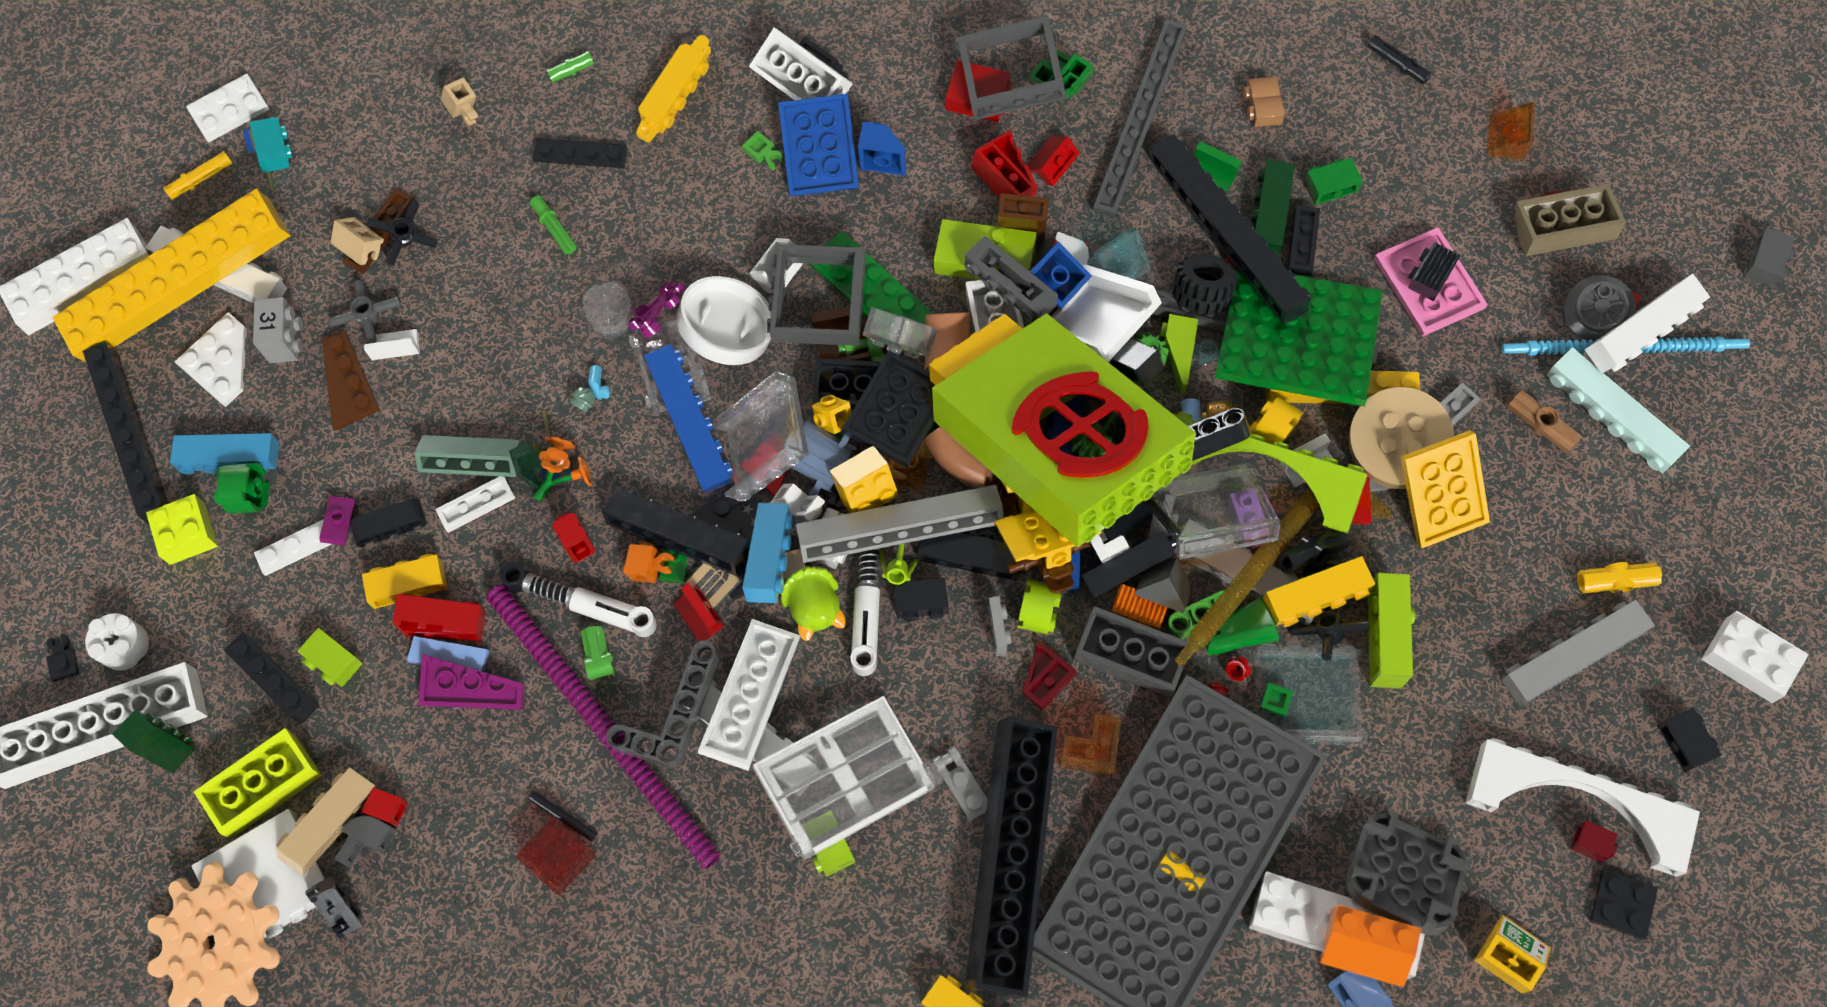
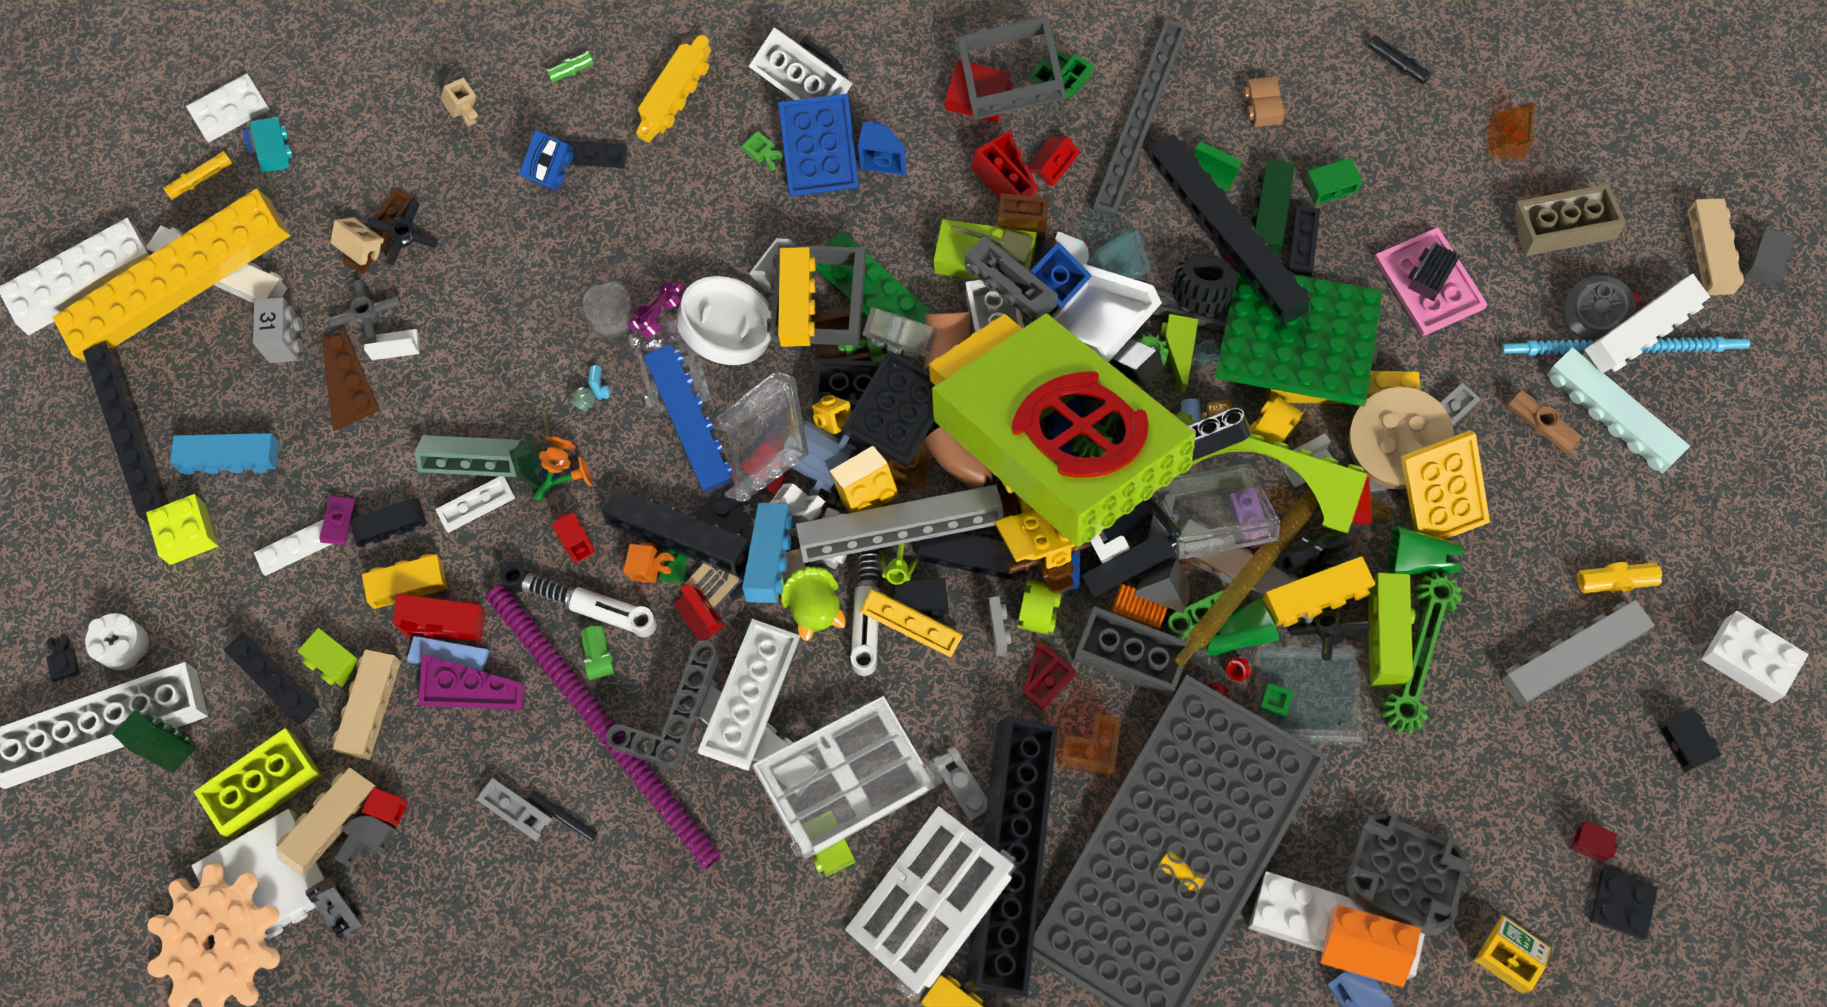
(218, 359): white plate -> none
(242, 488): green brick -> none
(366, 704): none -> tan brick
(513, 808): none -> light grey plate
(546, 161): none -> blue slope
(548, 218): bright green axle -> none
(555, 856): clear red brick -> none
(795, 297): none -> yellow brick
(910, 622): none -> yellow tile
(931, 902): none -> white door
(1013, 243): none -> olive piece
(1421, 553): none -> green piece
(1422, 652): none -> bright green arm
(1662, 825): white arch -> none
(1715, 246): none -> tan brick

